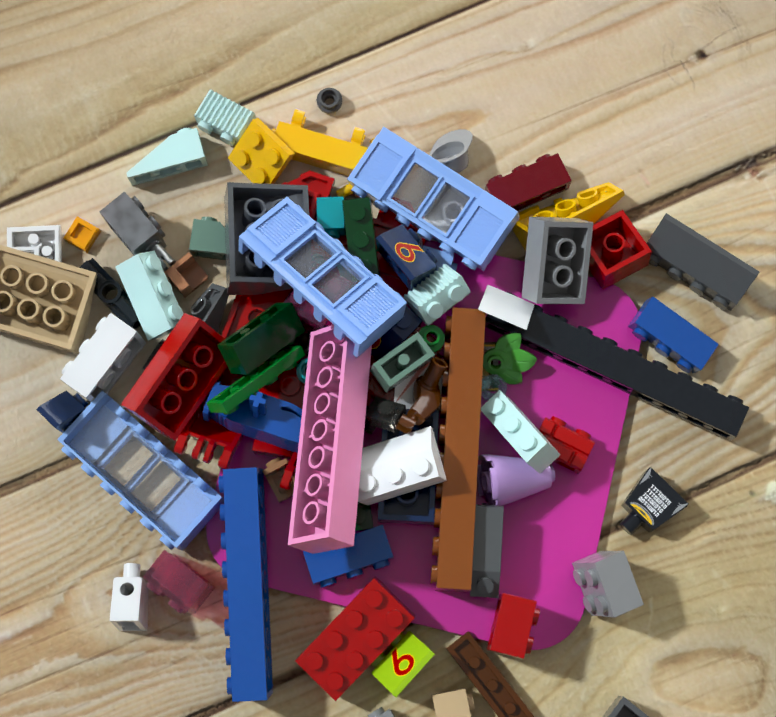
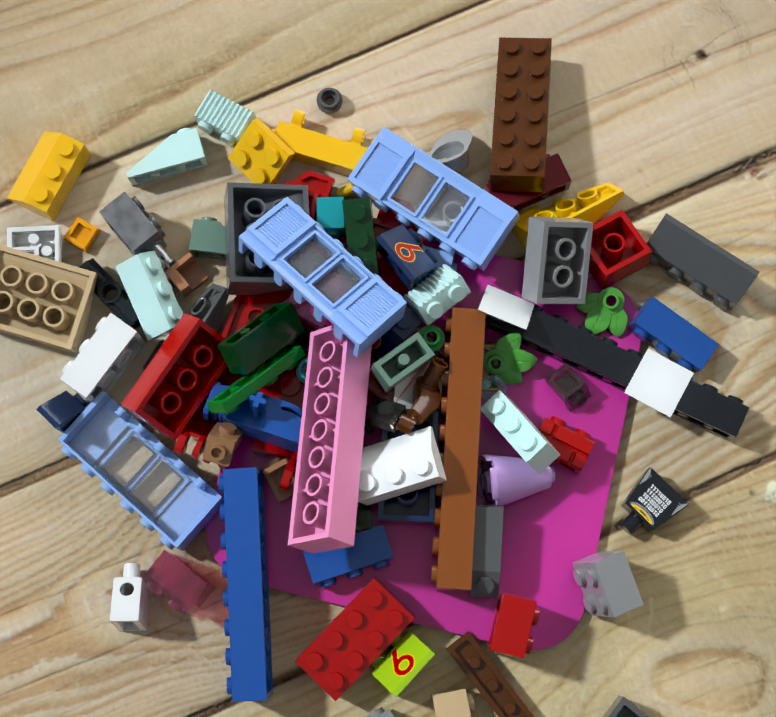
(49, 174): none -> yellow slope
(221, 443): none -> medium nougat bracket
(521, 115): none -> reddish brown brick
(569, 387): none -> clear smoke bracket
(602, 316): none -> bright green plate
(659, 382): none -> white sticker

